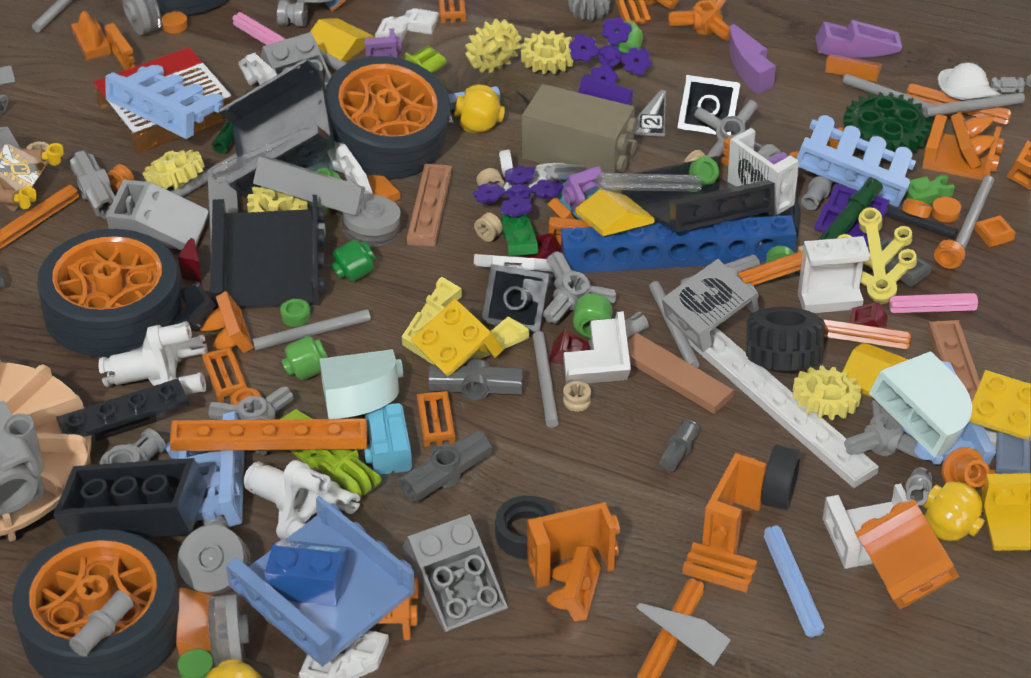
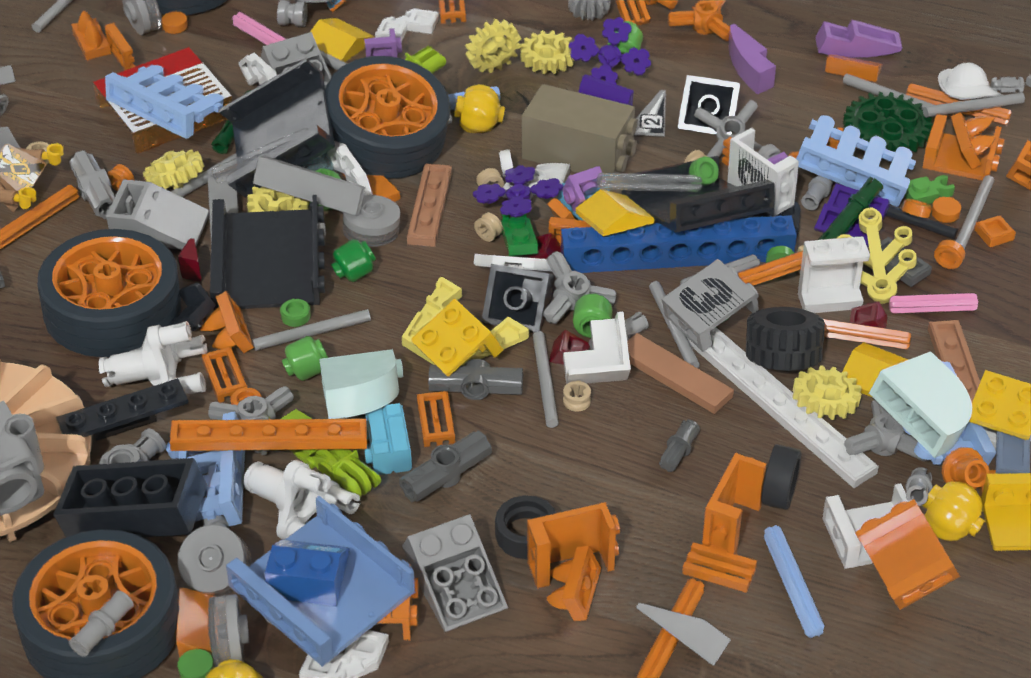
(562, 171): light grey axle -> none

